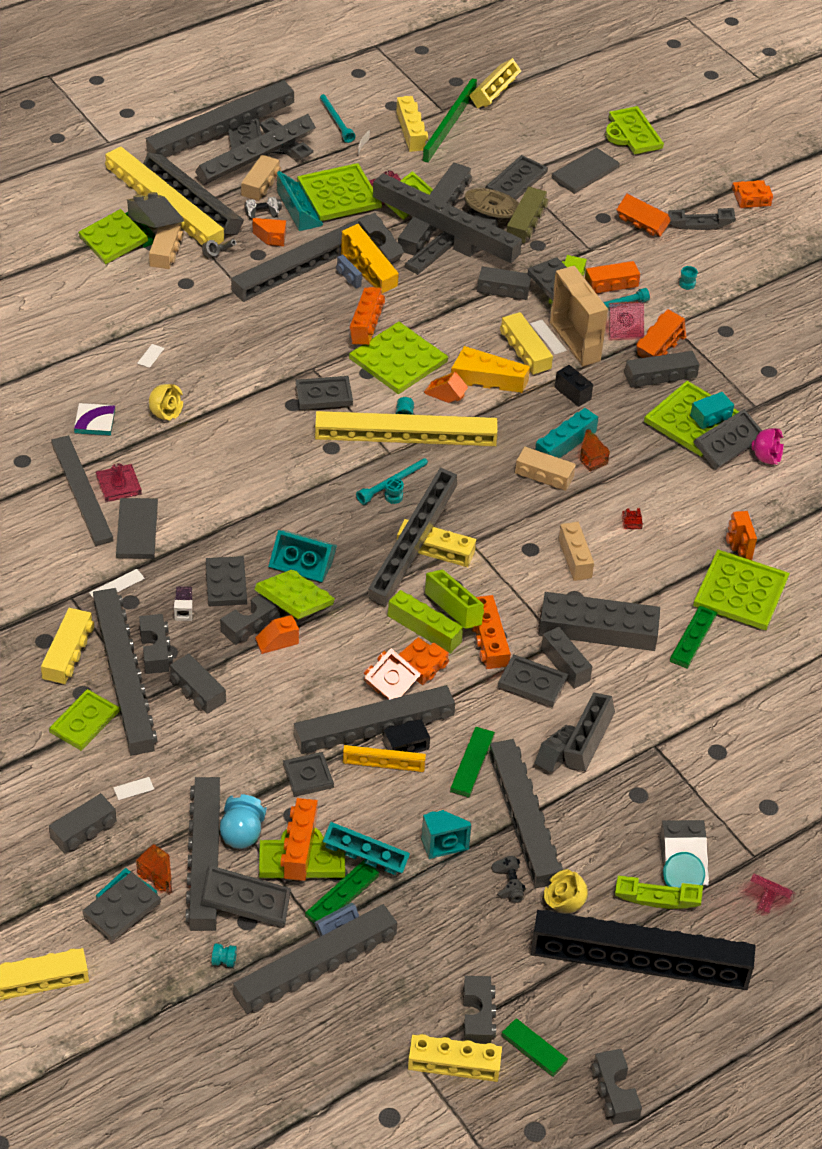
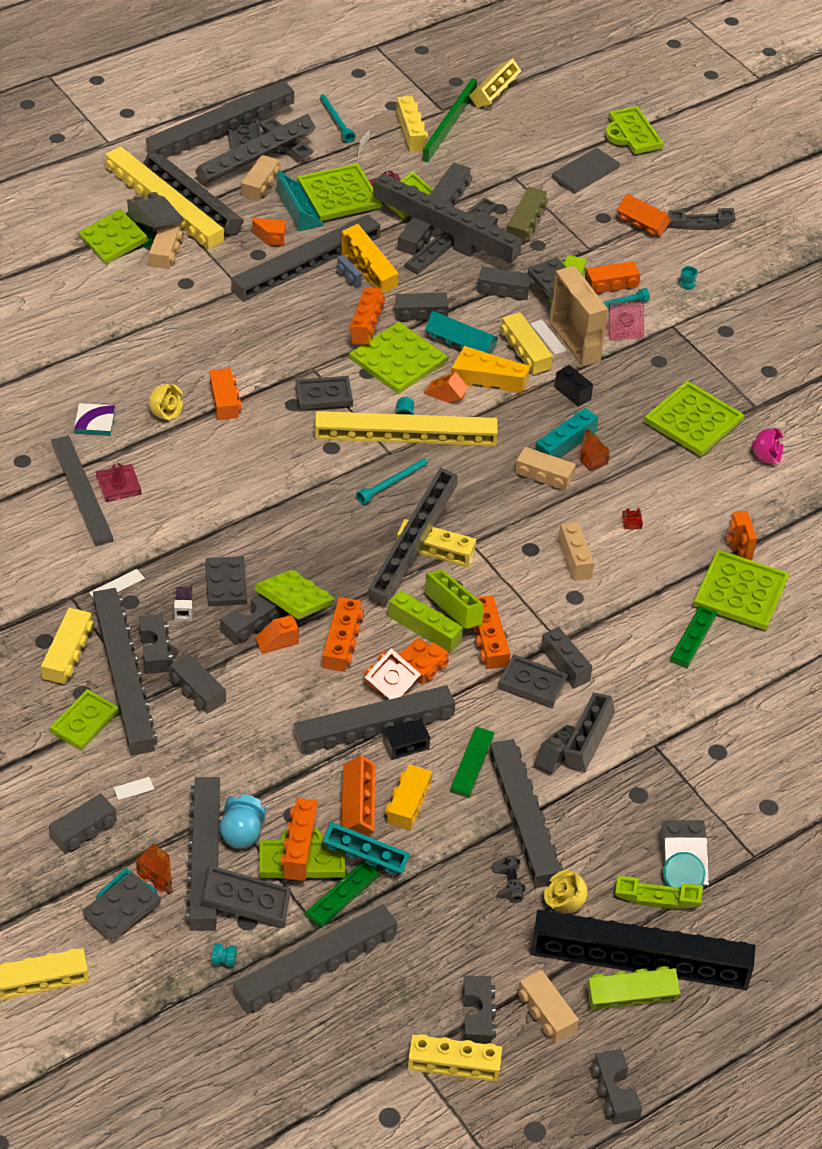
(137, 528): dark grey tile -> none
(150, 355): white sticker -> none
(212, 249): dark grey plate -> none
(225, 394): none -> orange brick
(272, 204): piece -> none
(302, 554): teal slope -> none
(308, 774): dark grey tile -> none
(336, 919): sand blue plate -> none
(342, 634): none -> orange brick
(359, 795): none -> orange brick
(376, 230): dark grey arch -> none
(384, 758): yellow tile -> none
(394, 490): teal wheel -> none
(408, 797): none -> yellow brick
(420, 305): none -> dark grey brick
(444, 834): teal slope -> none
(460, 333): none -> teal brick
(480, 197): dark tan piece -> none
(518, 177): dark grey tile -> none
(534, 1047): green tile -> none
(548, 1006): none -> tan brick
(601, 620): dark grey brick -> none
(632, 988): none -> lime brick
(661, 369): dark grey brick -> none
(662, 336): orange wedge -> none
(712, 410): teal brick -> none
(728, 439): dark grey tile -> none
(752, 194): orange plate -> none
(771, 891): clear pink tile -> none

